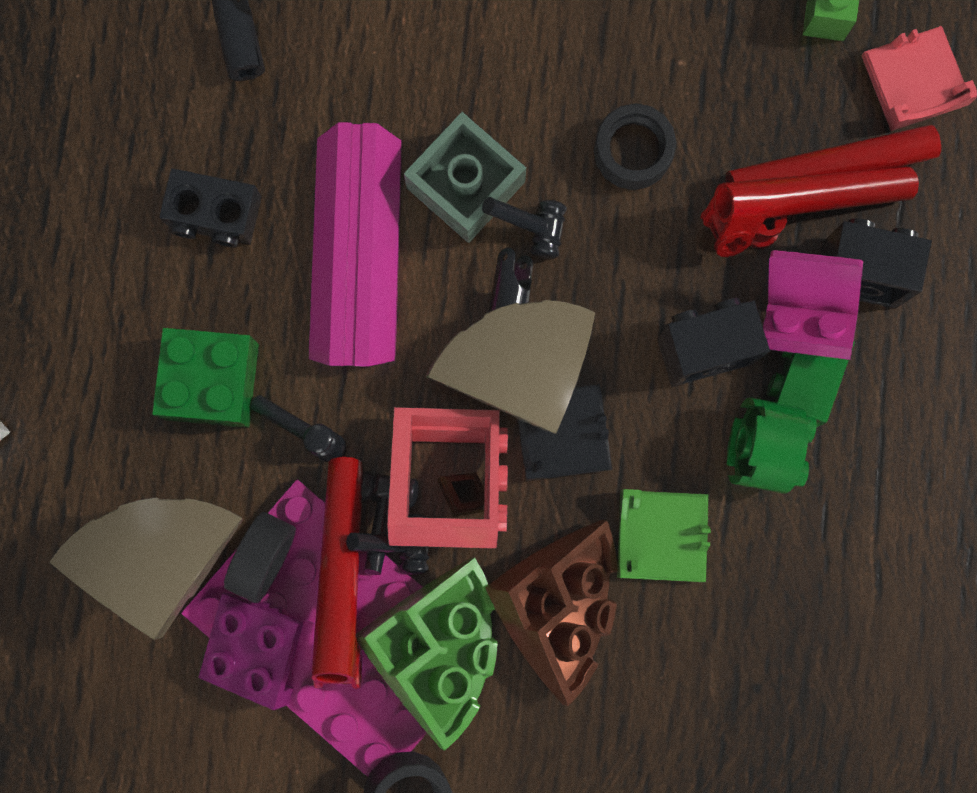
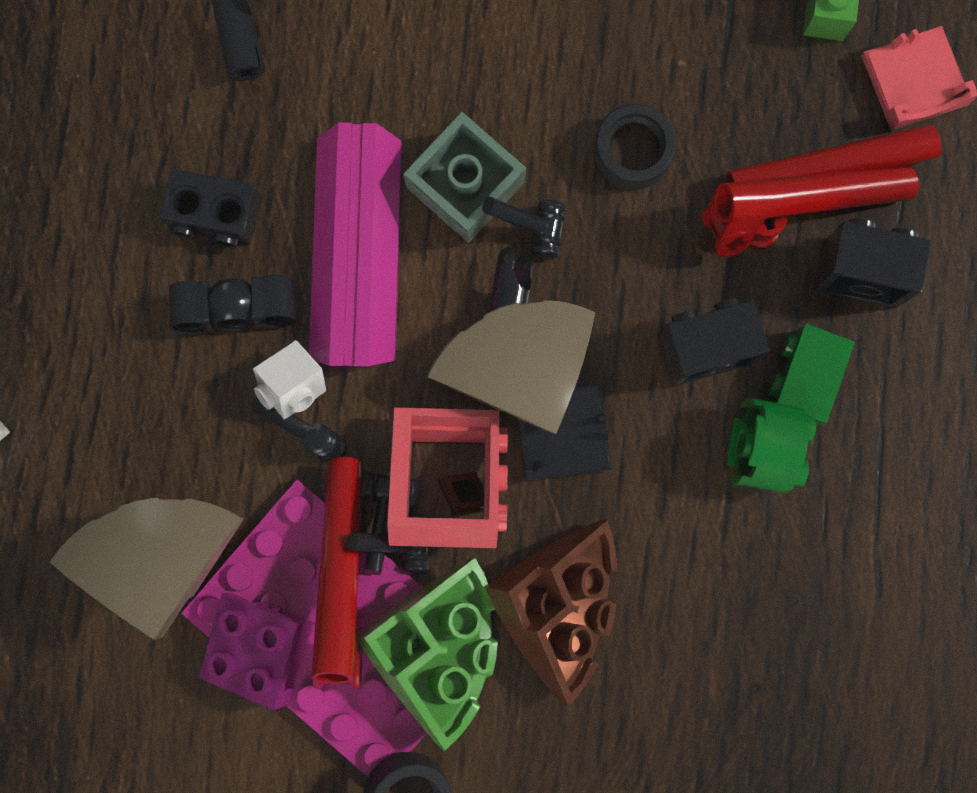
(205, 377): green brick -> none
(232, 304): none -> black piece
(259, 557): black tyre -> none
(289, 380): none -> white brick
(663, 536): bright green piece -> none
(812, 303): dark pink bracket -> none

